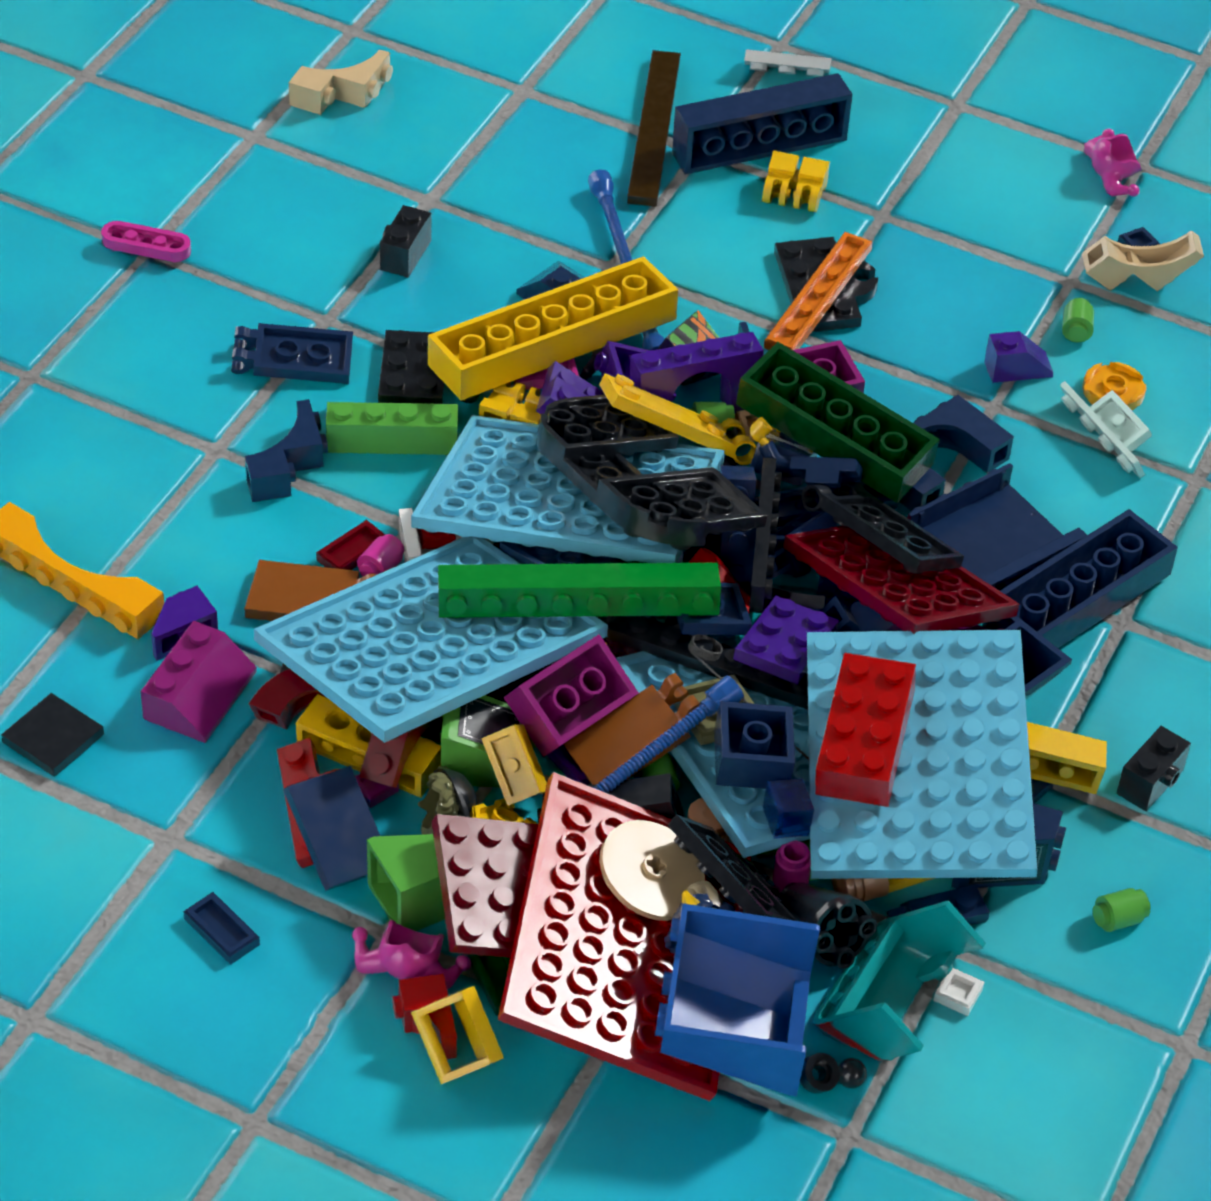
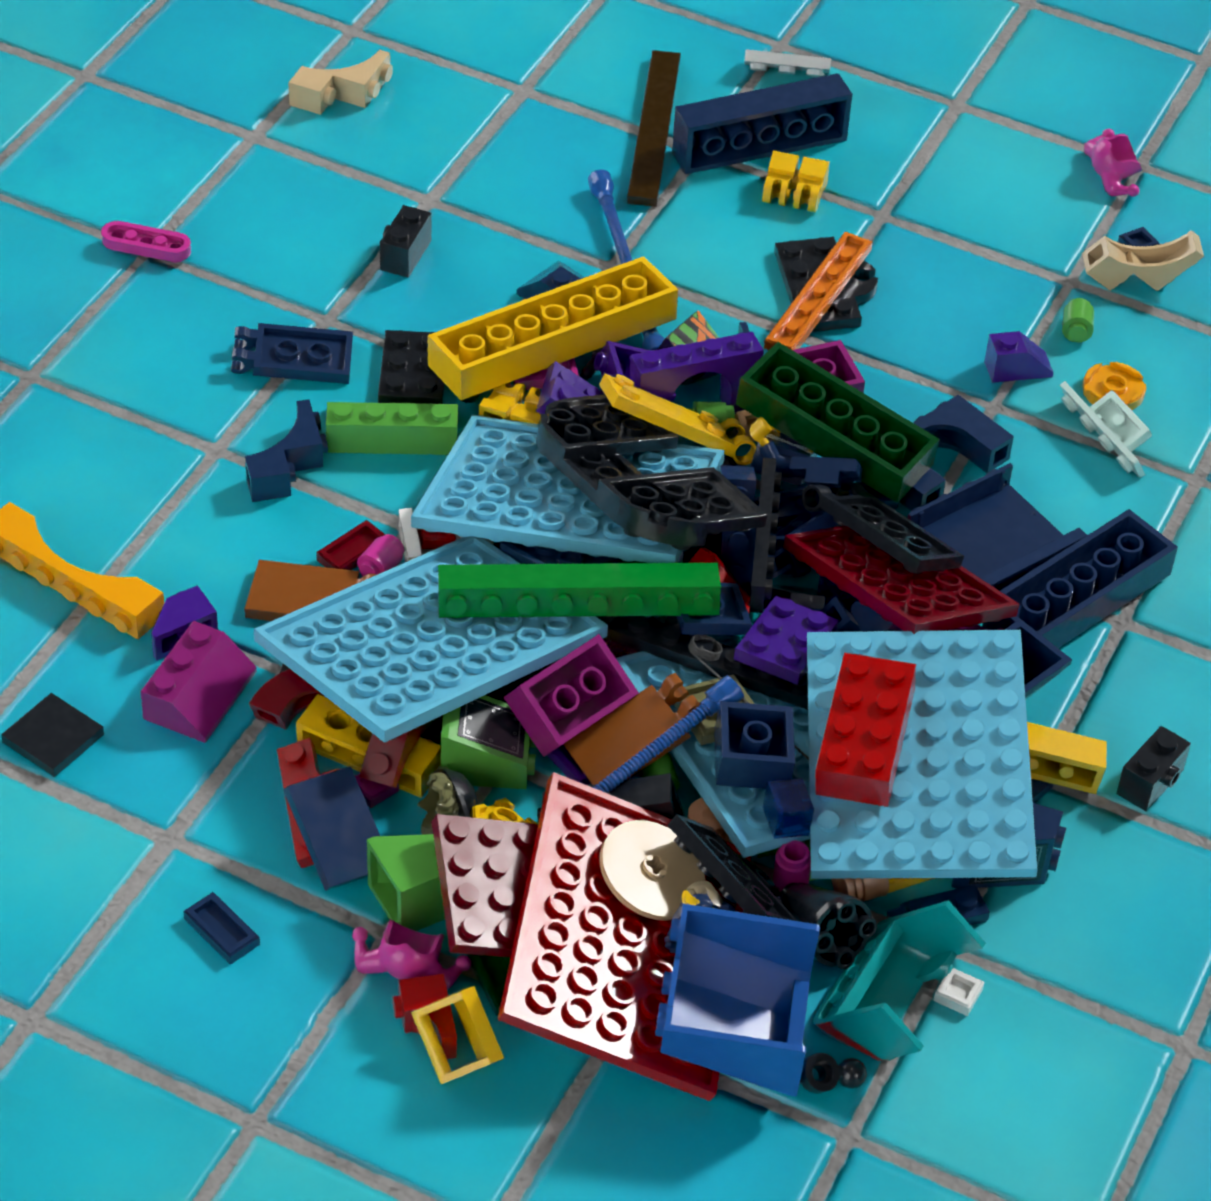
(515, 764): yellow panel -> none
(1121, 909): bright green brick -> none

